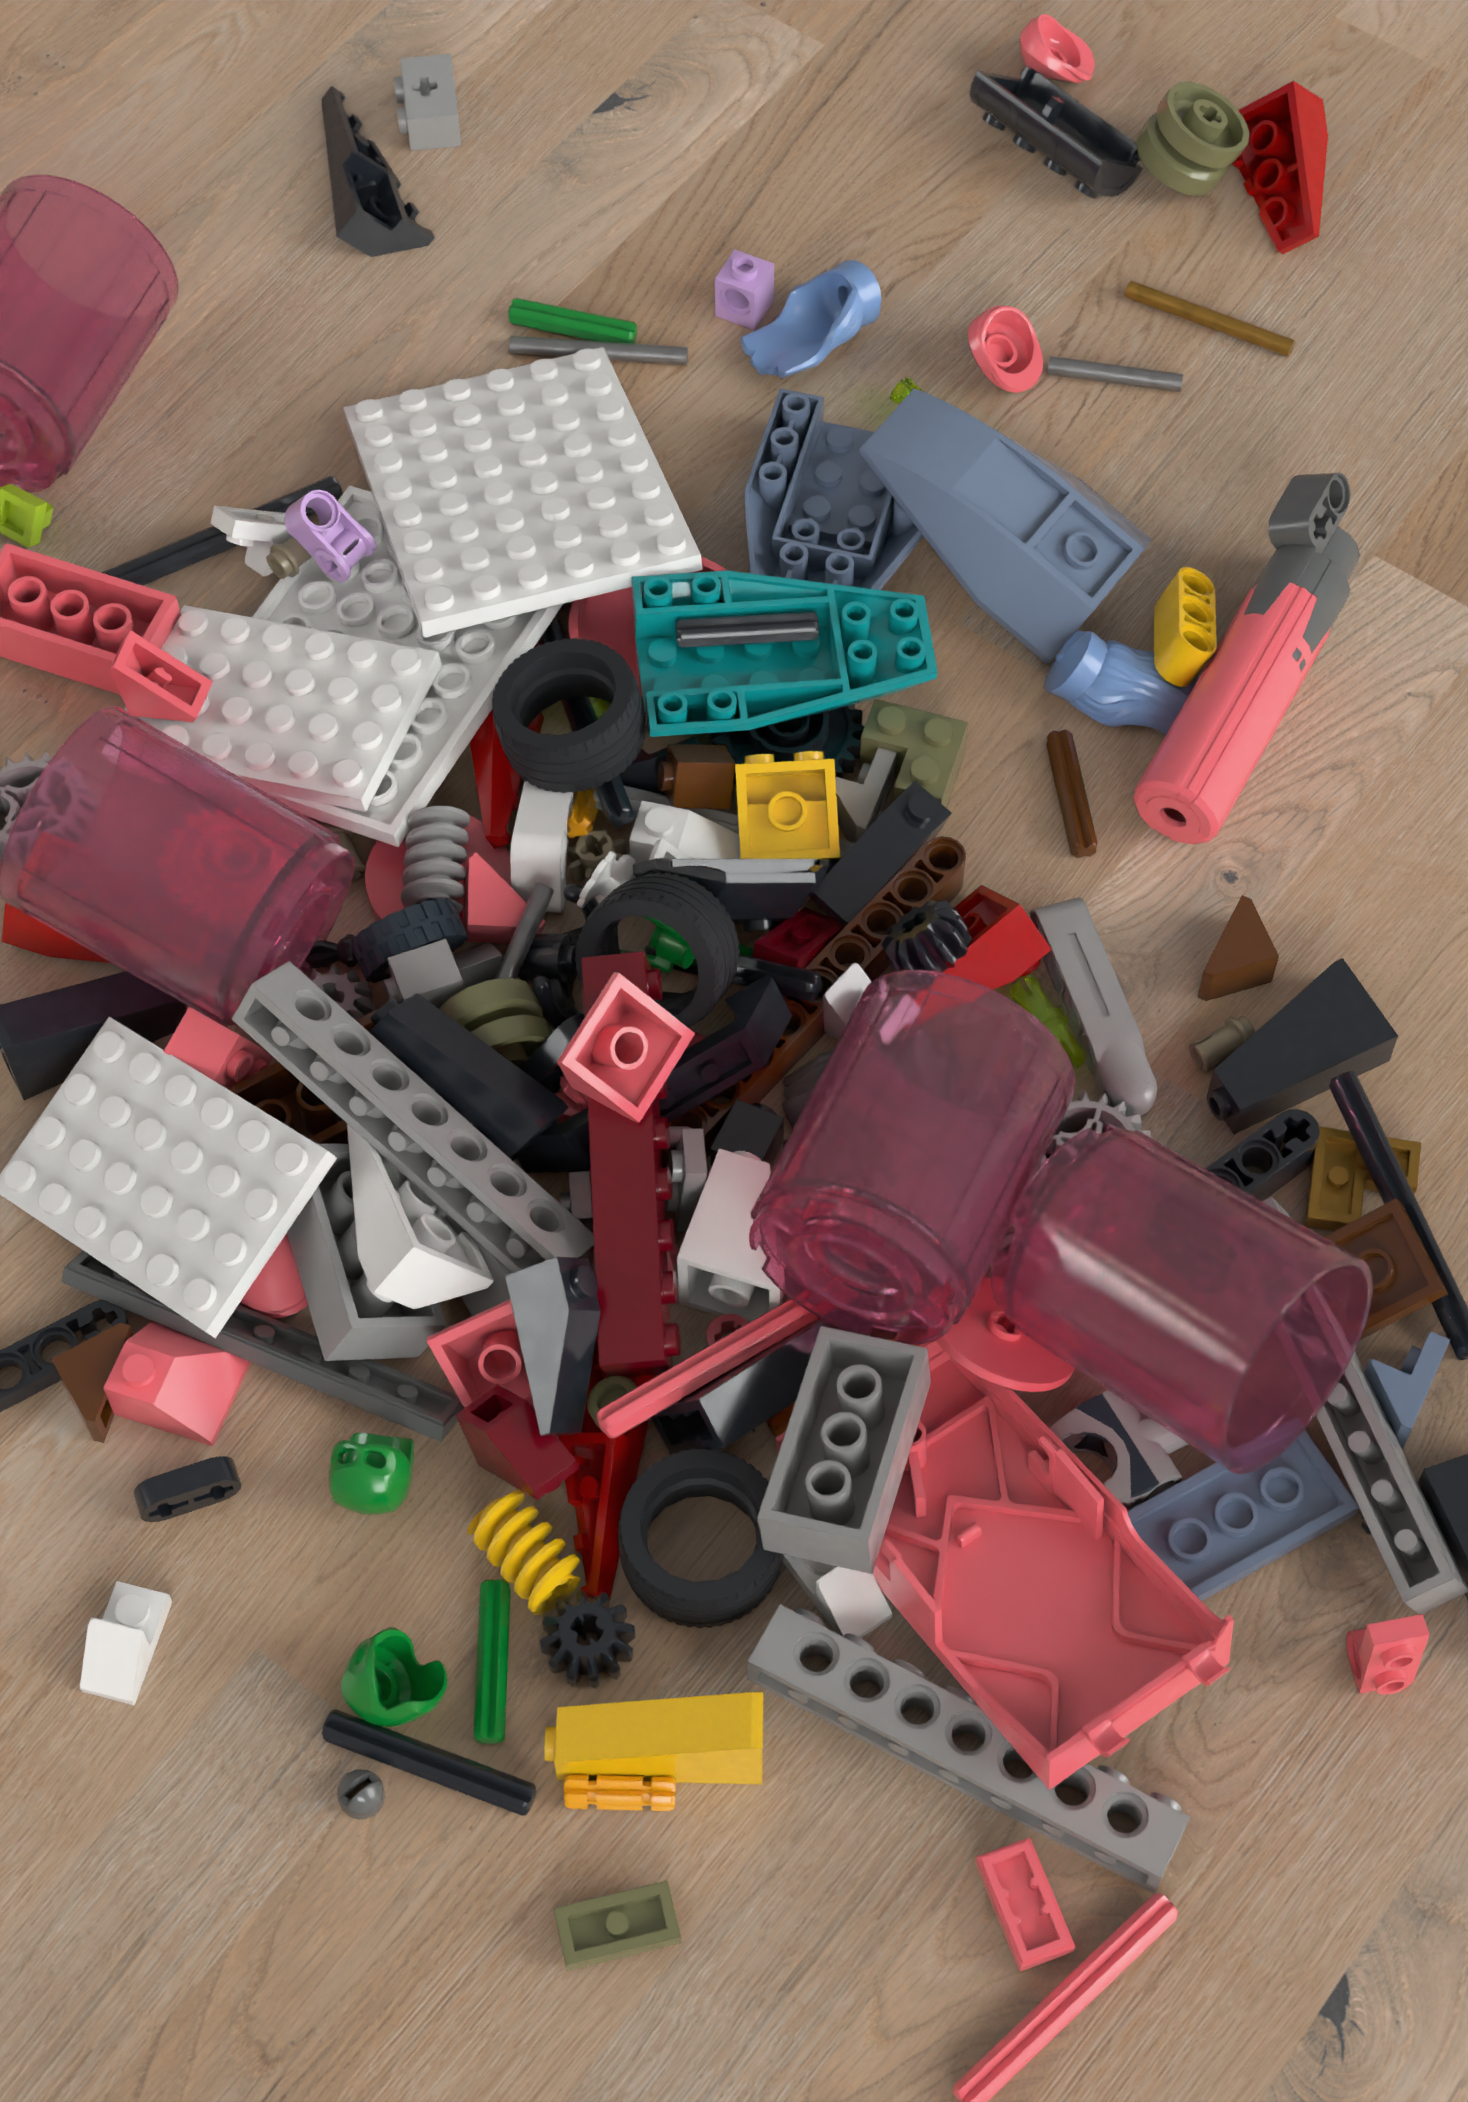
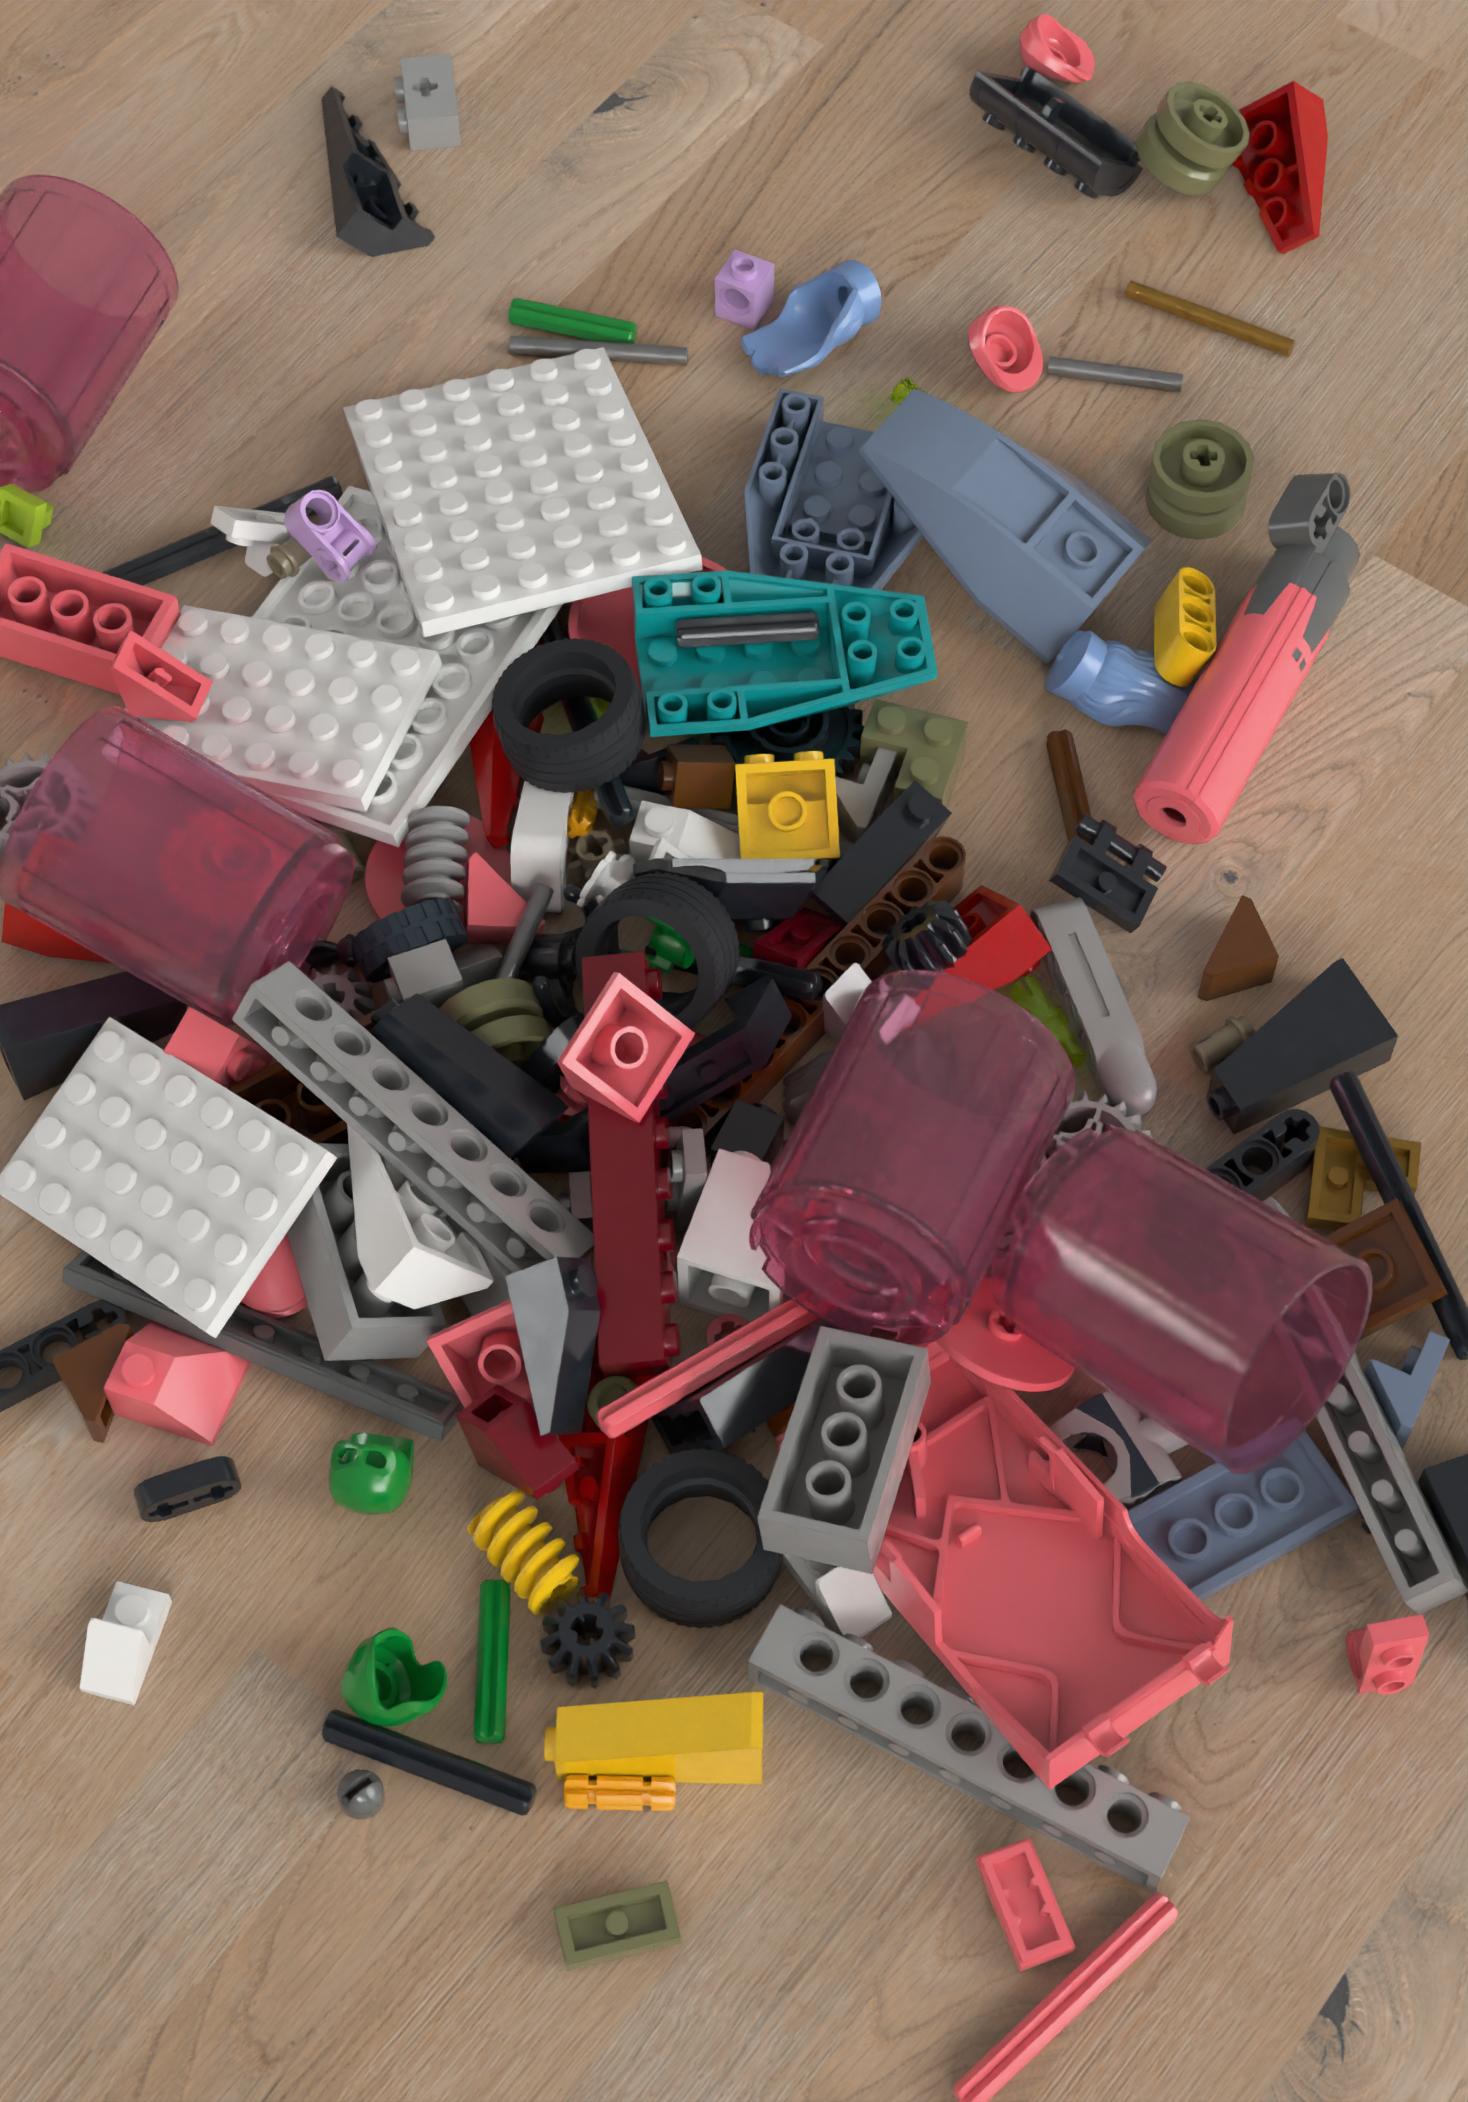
(1101, 881): none -> black plate
(1199, 479): none -> olive wheel

